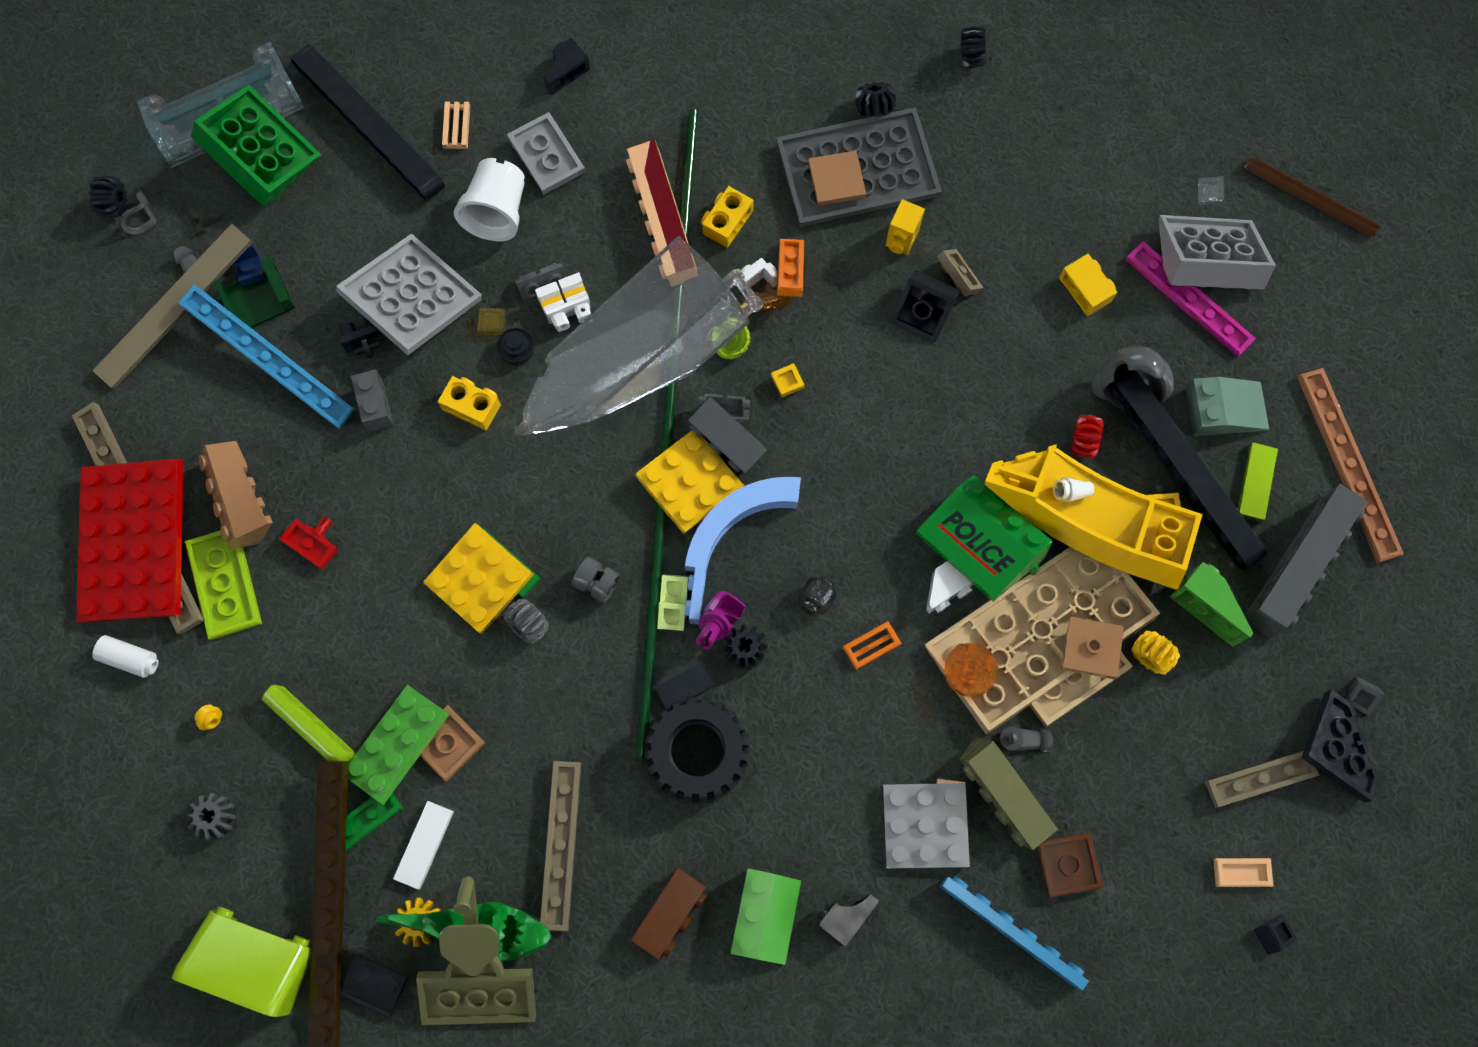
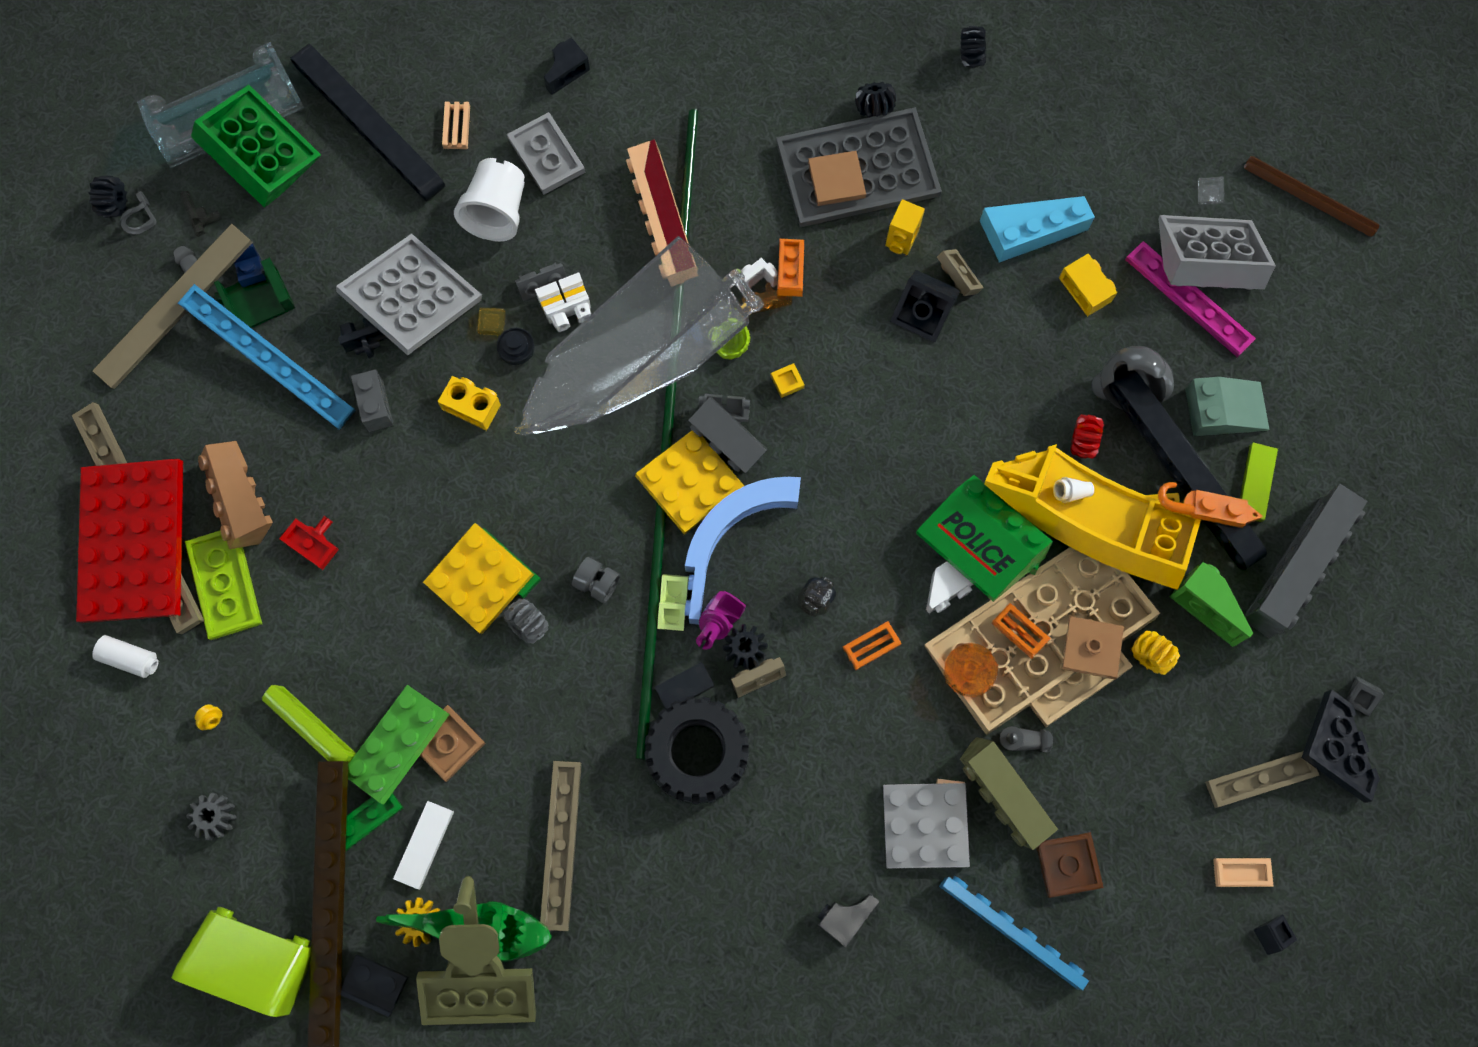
(669, 915): reddish brown brick -> none
(731, 218): yellow brick -> none
(766, 673): none -> dark tan plate
(766, 916): bright green slope -> none
(1014, 638): none -> orange tile
(1032, 225): none -> medium azure wedge
(1210, 507): none -> orange plate
(1349, 463): nougat tile -> none

